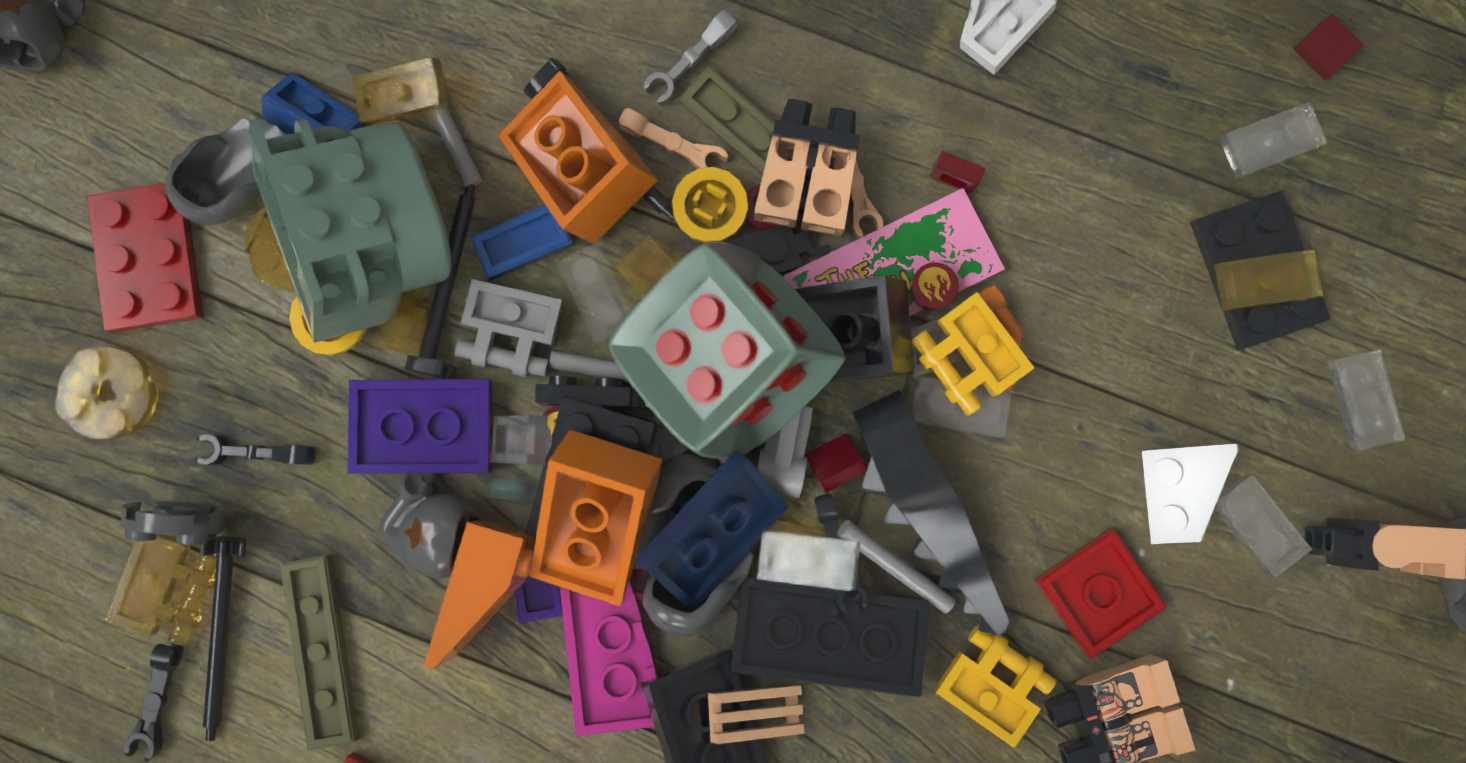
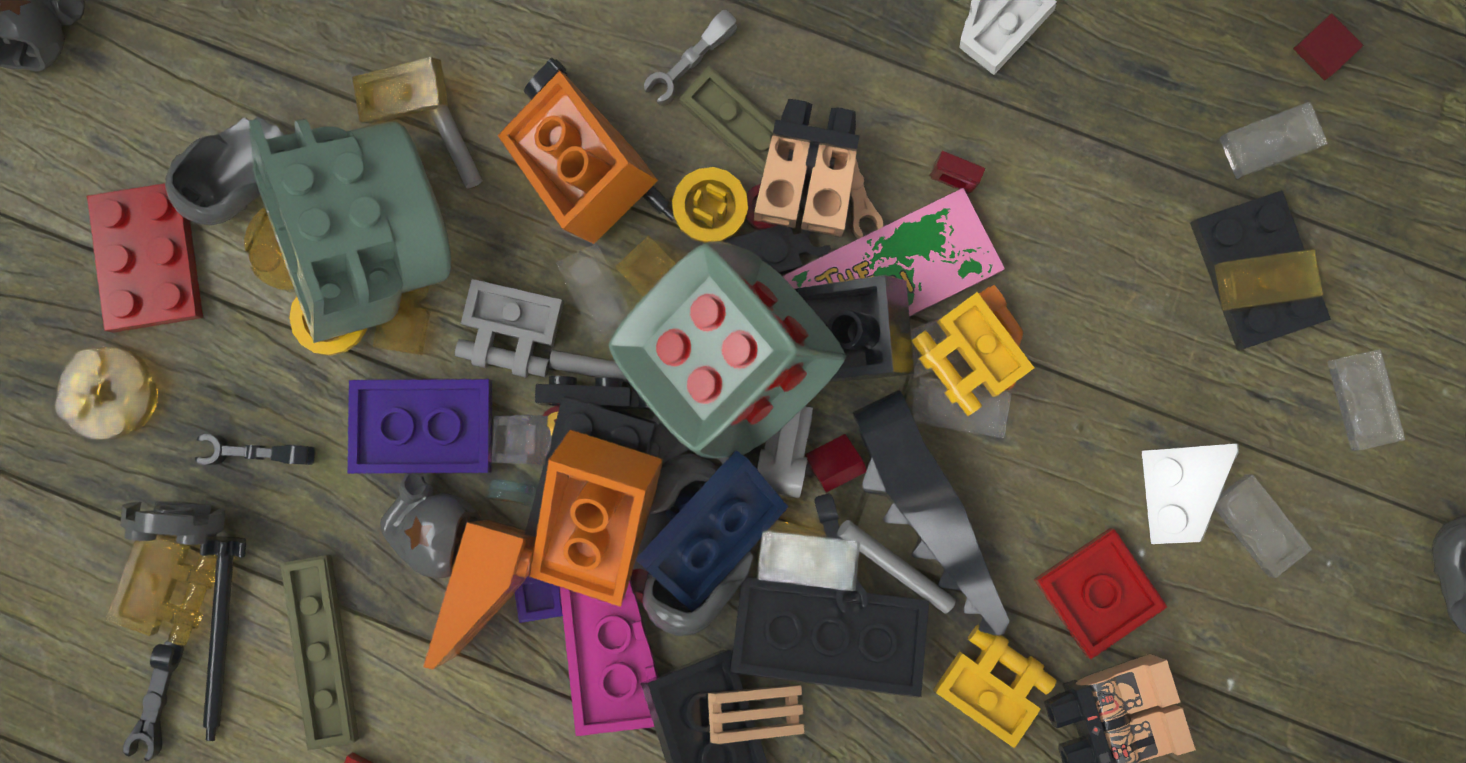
(298, 99): blue slope -> none
(425, 363): black piece -> none
(520, 242): blue tile -> none
(639, 126): light nougat piece -> none
(934, 286): dark red tile -> none
(1372, 544): hips -> none

